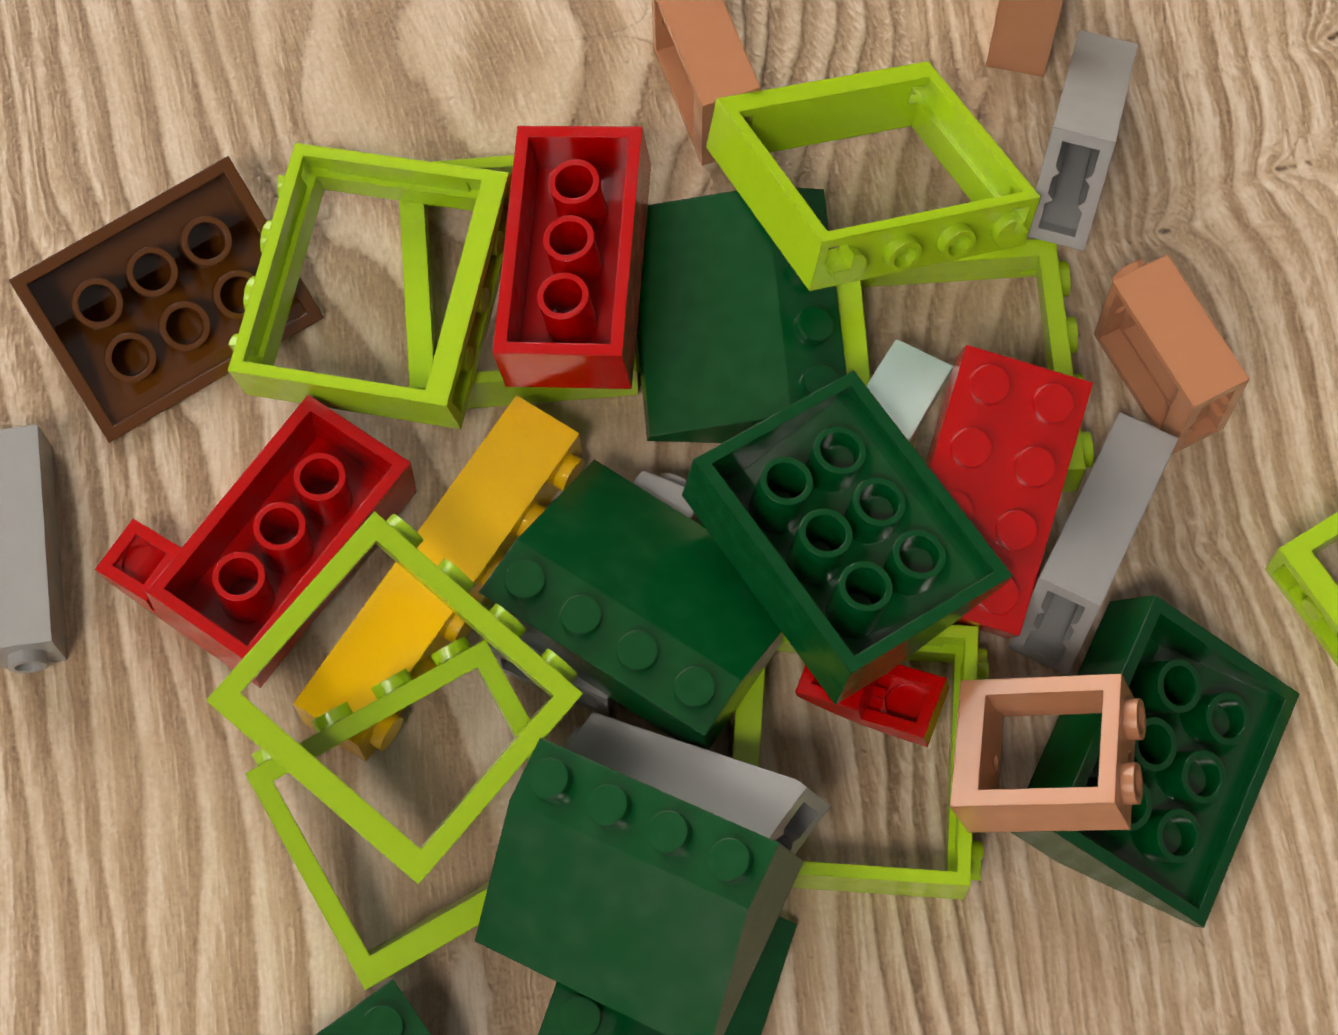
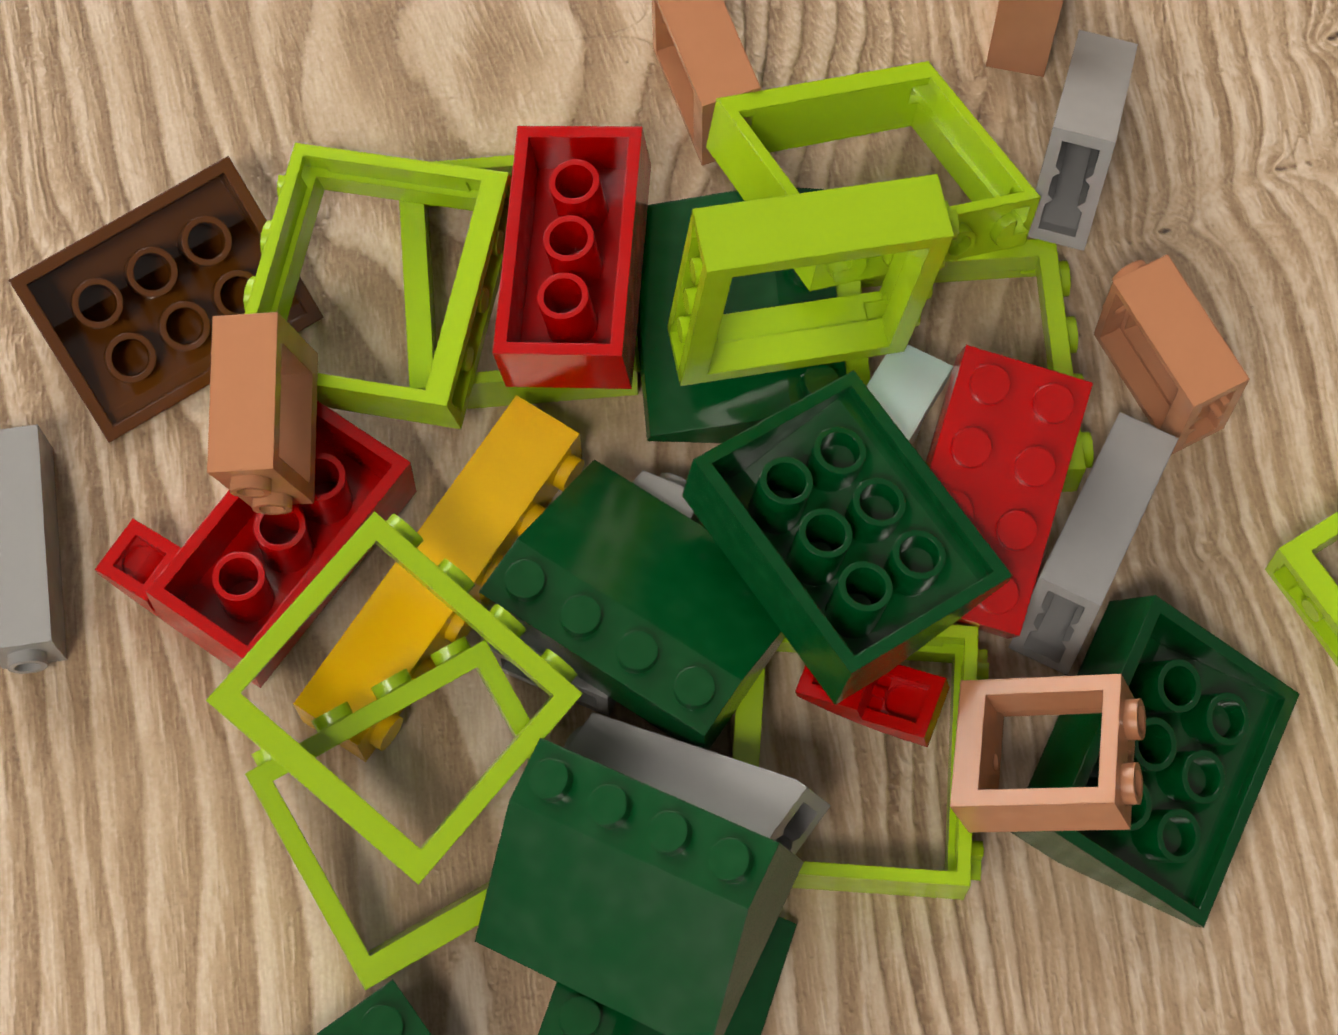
(262, 411): none -> nougat window
(801, 231): none -> lime window

